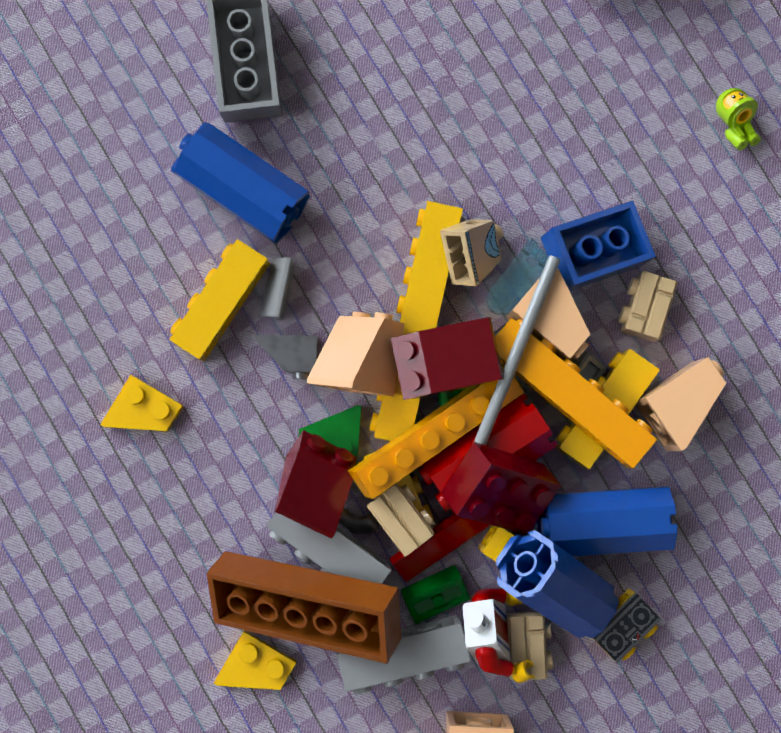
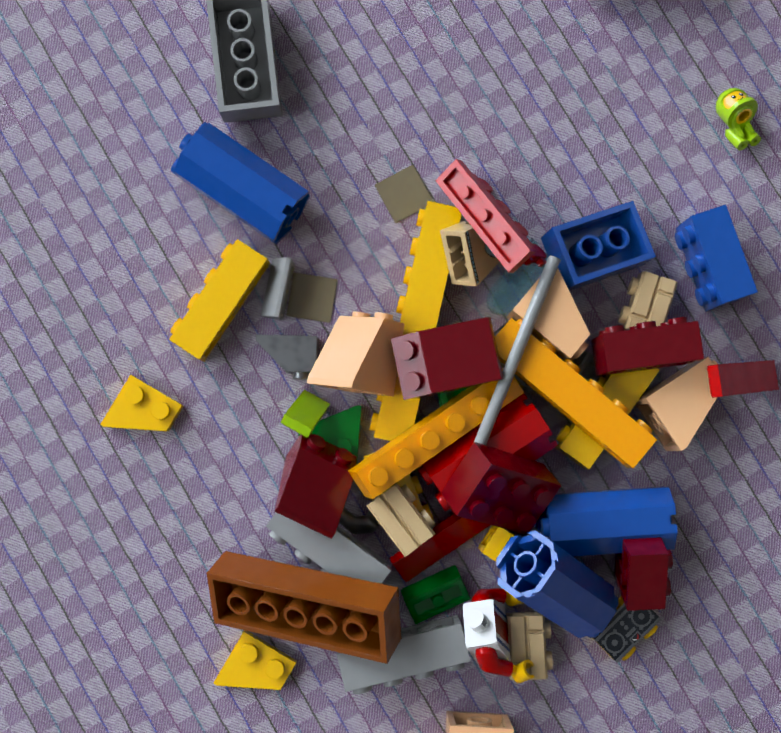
(305, 413): none -> lime tile
(311, 297): none -> dark tan sticker
(403, 193): none -> dark tan sticker
(489, 218): none -> fence
(643, 573): none -> dark red brick
(647, 346): none -> dark red brick
(715, 258): none -> blue brick
(742, 378): none -> red tile

